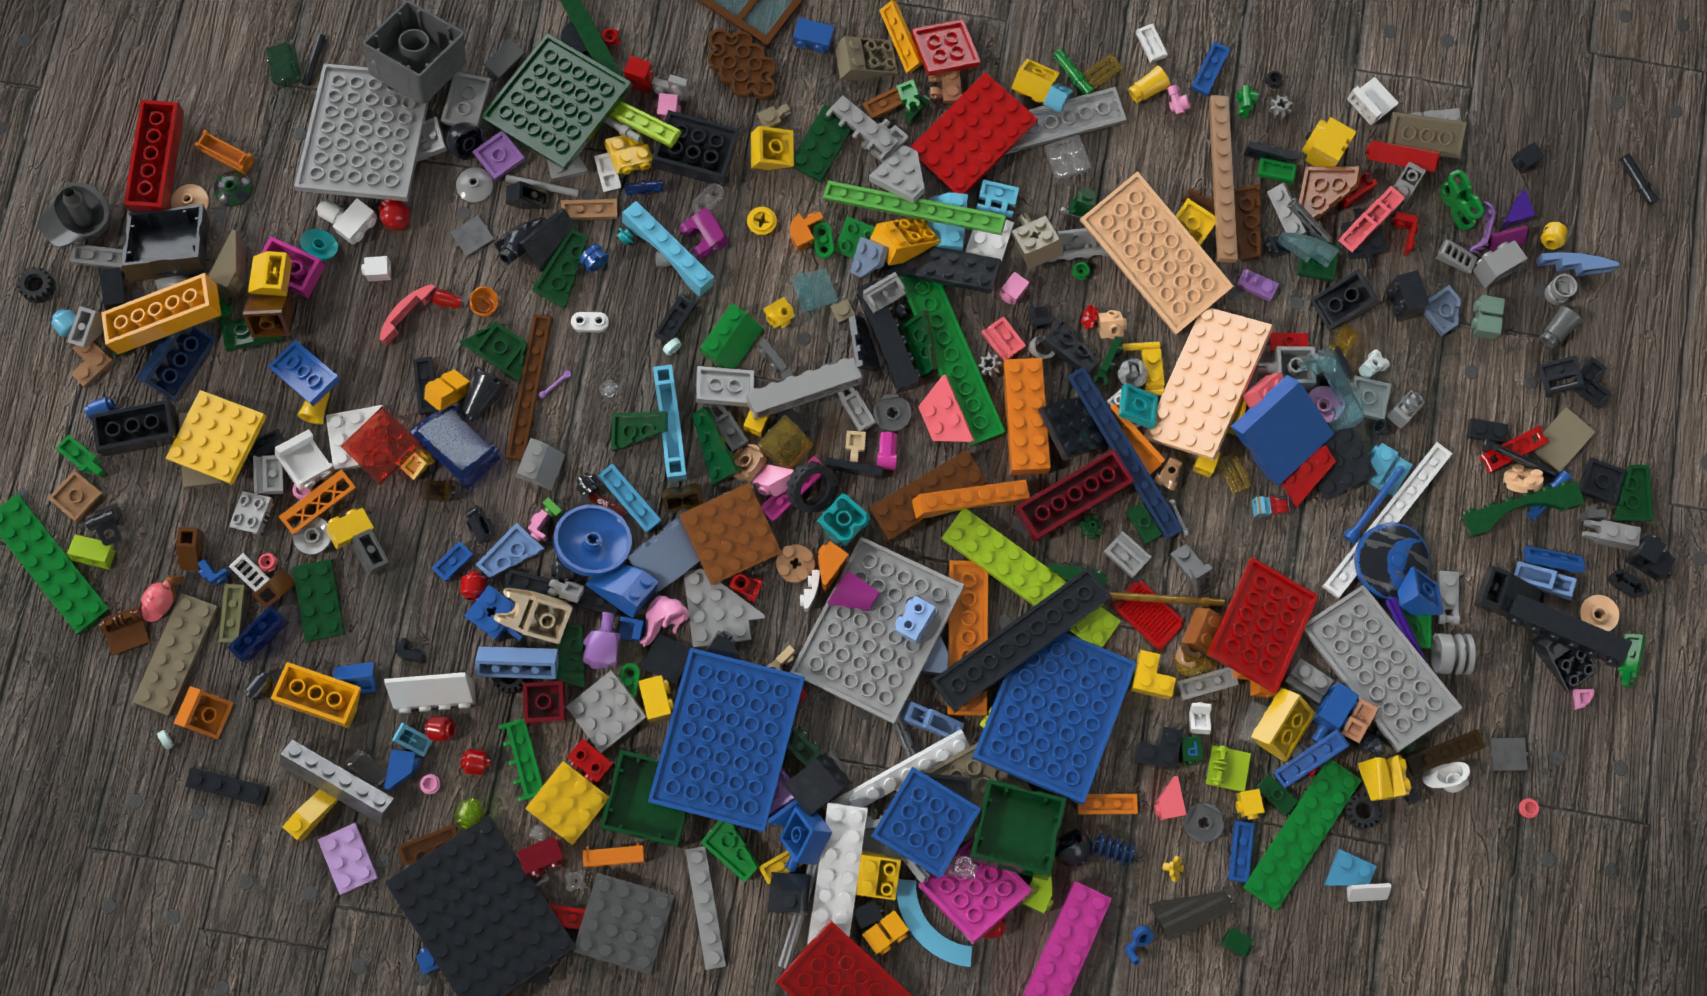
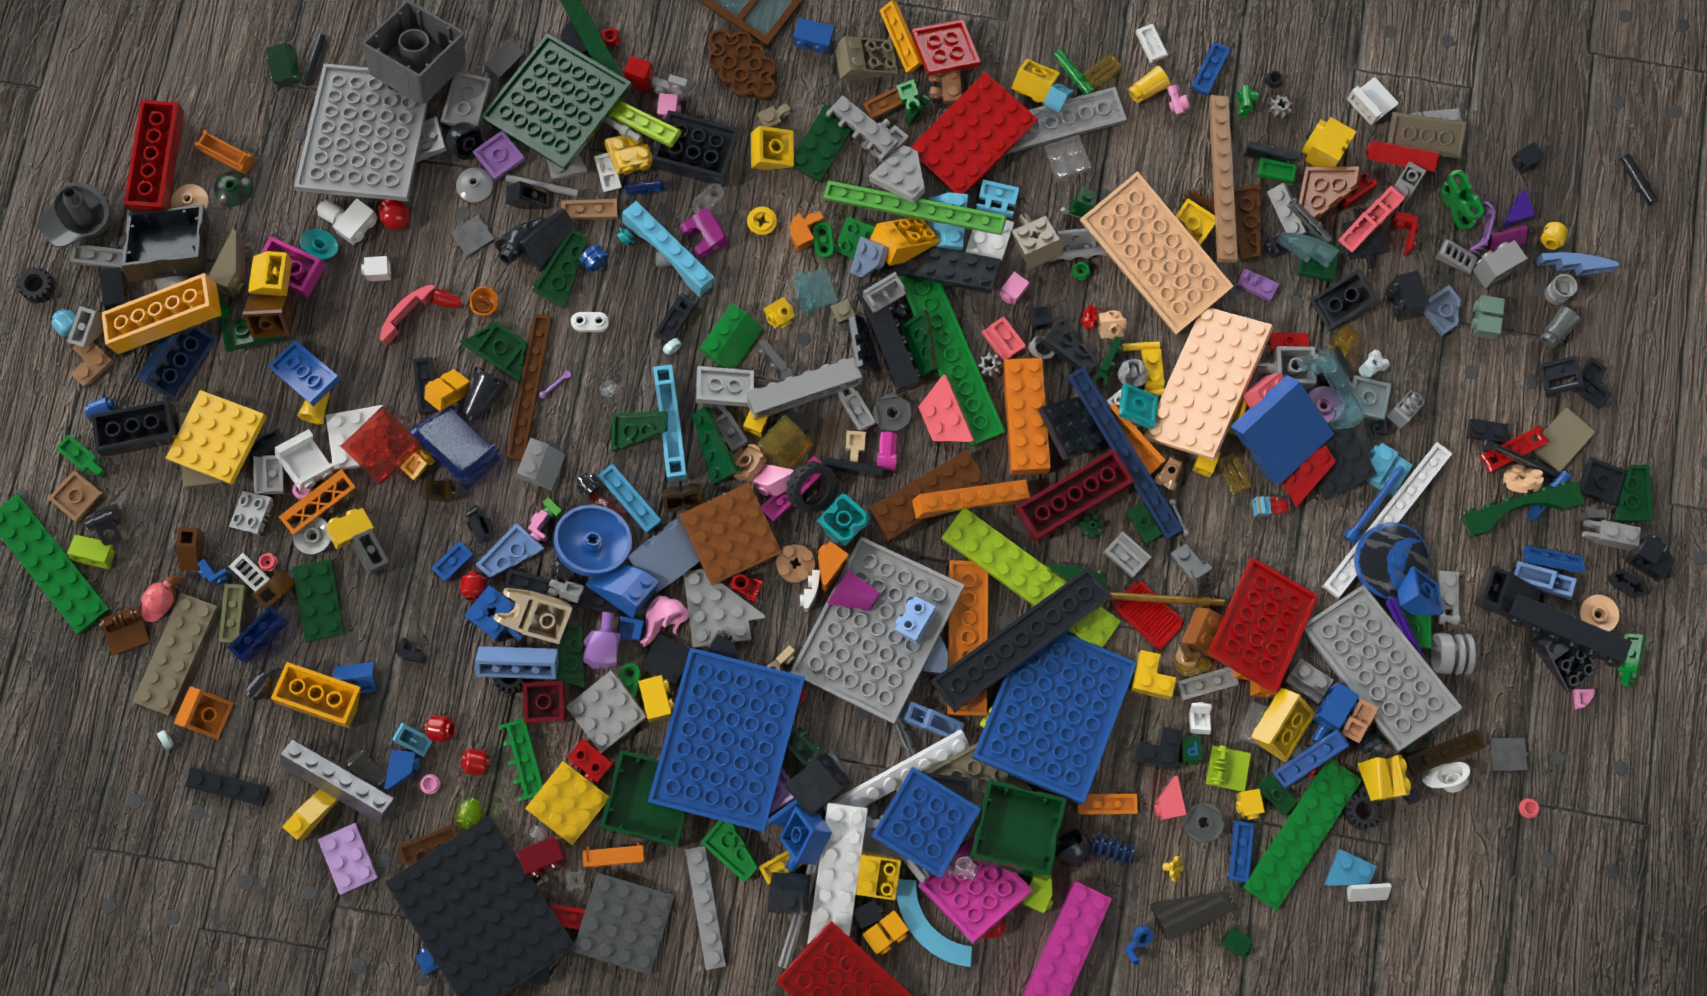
(431, 692): white slope -> none

